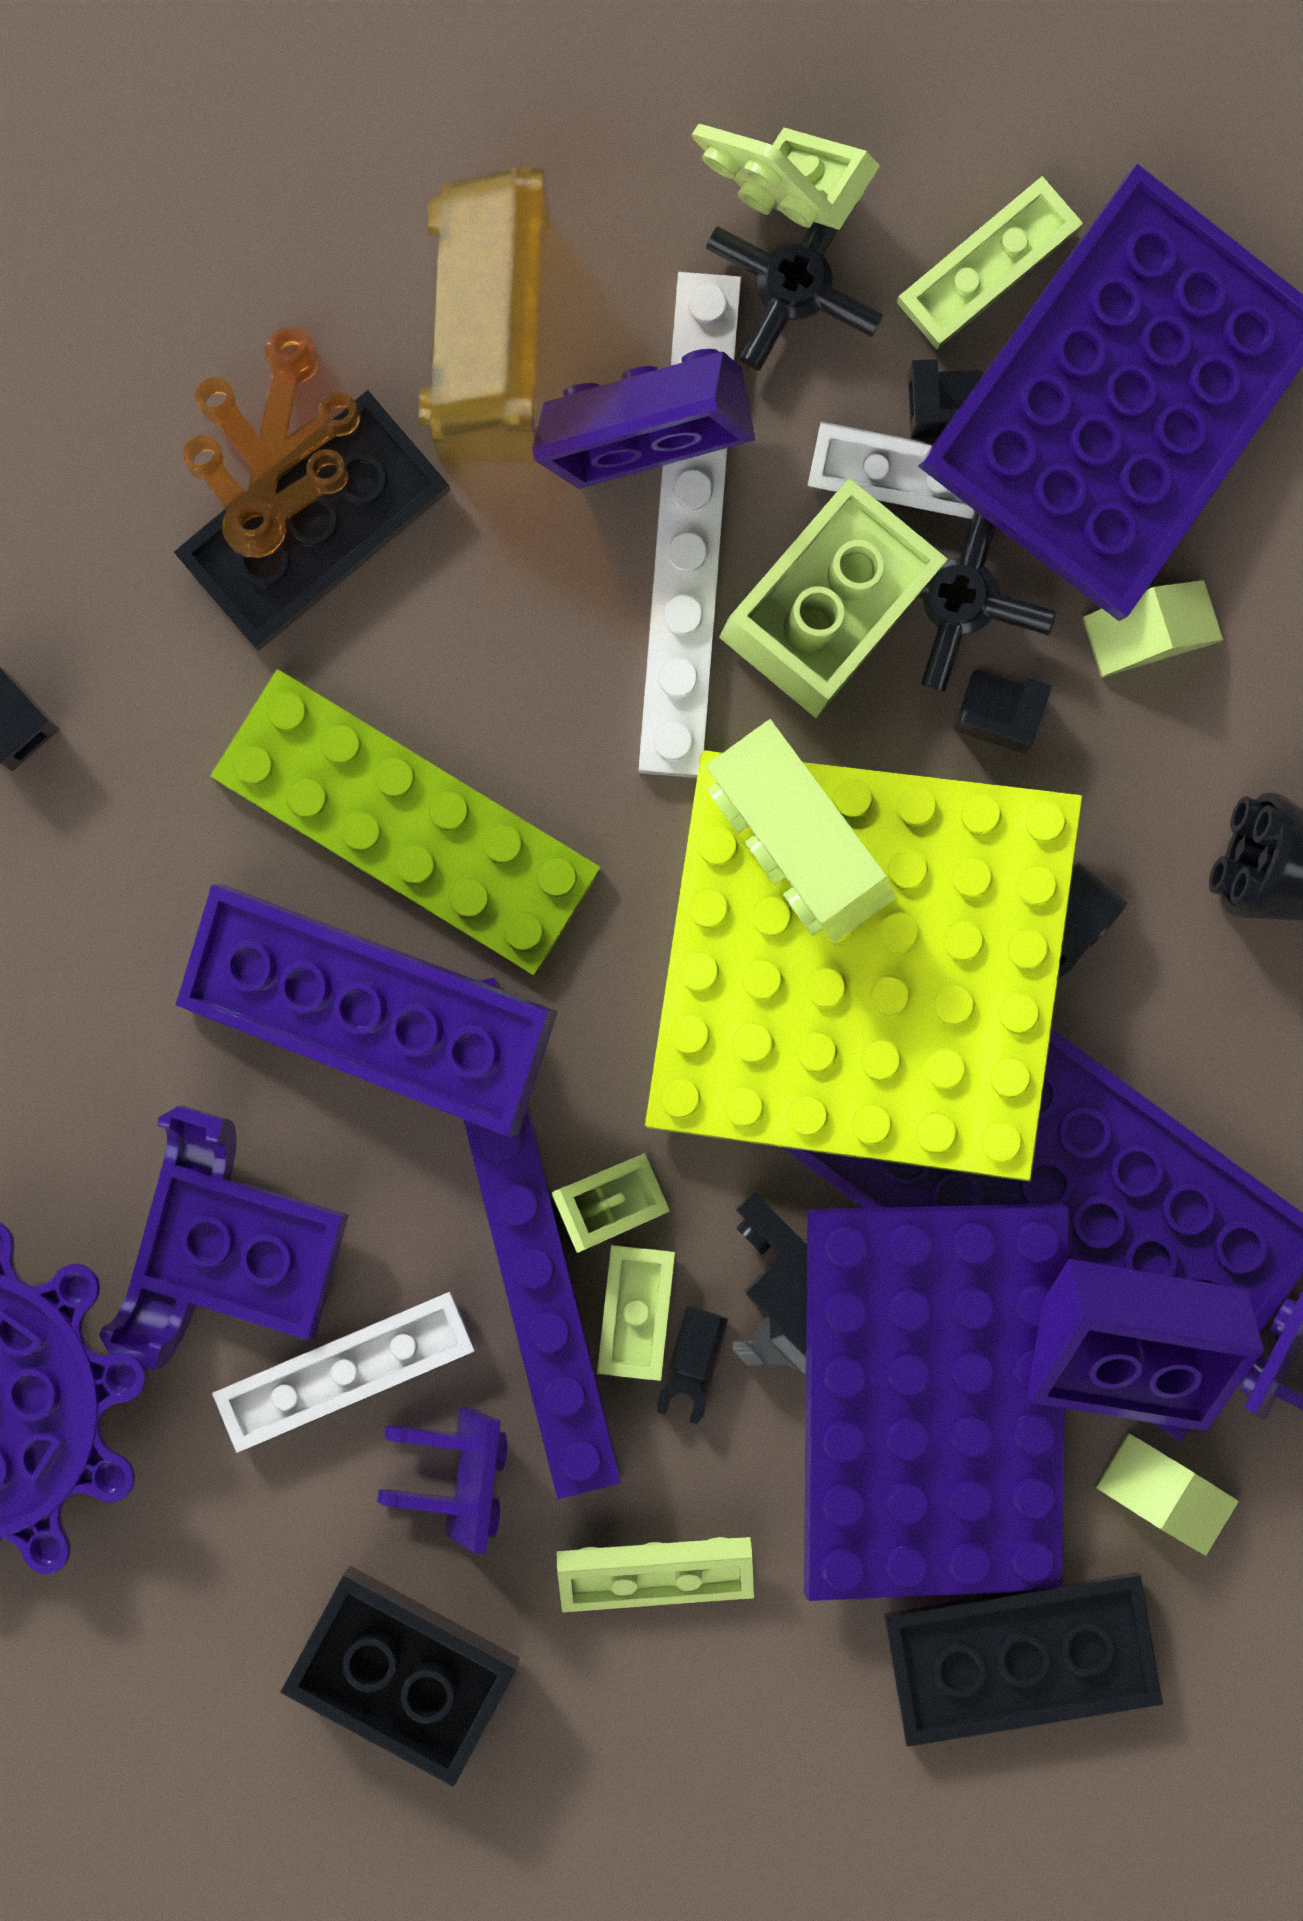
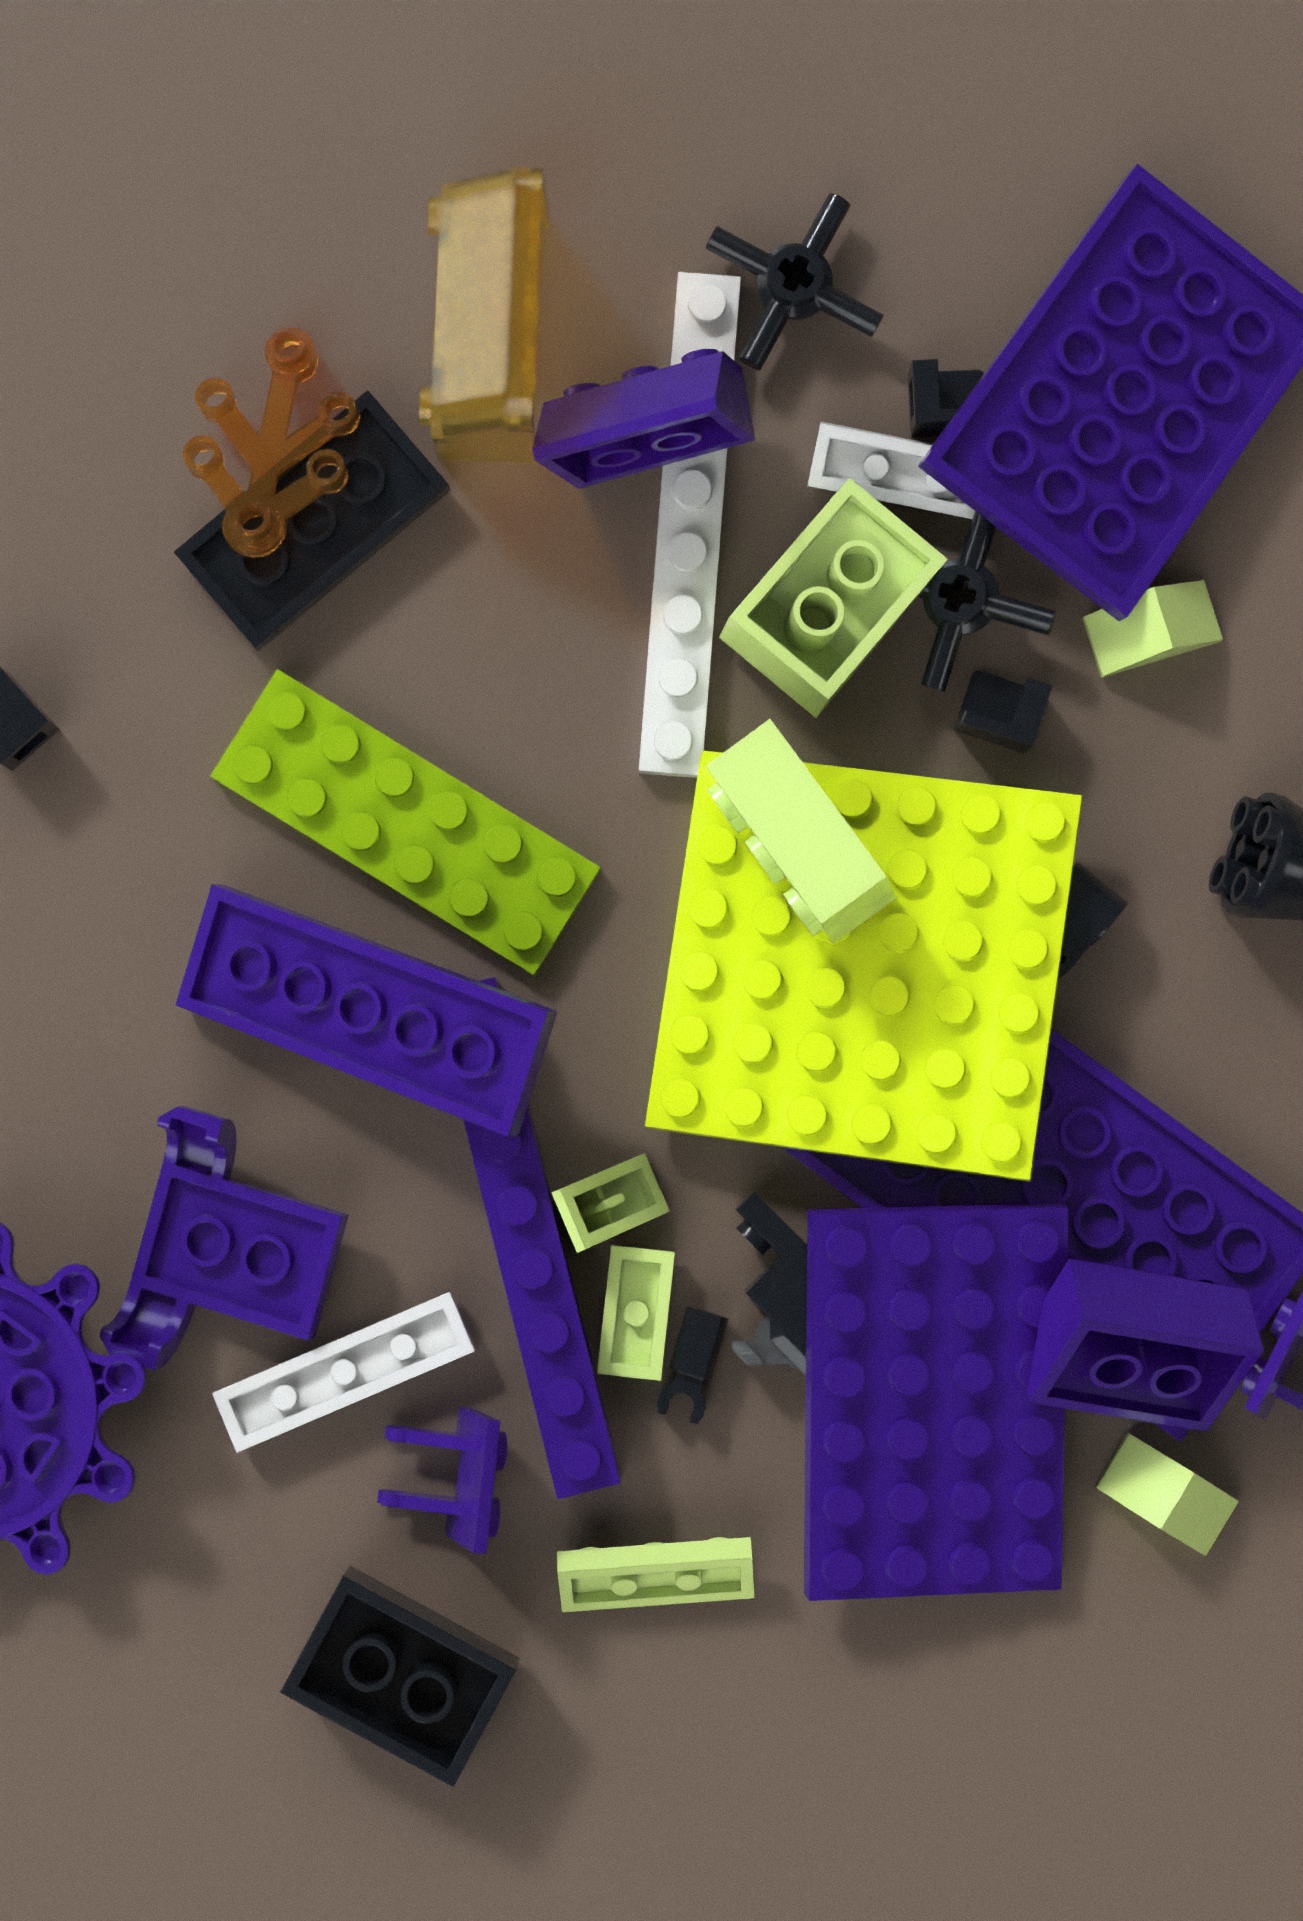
(796, 175): yellowish green bracket -> none
(989, 262): yellowish green plate -> none
(1023, 1659): black plate -> none

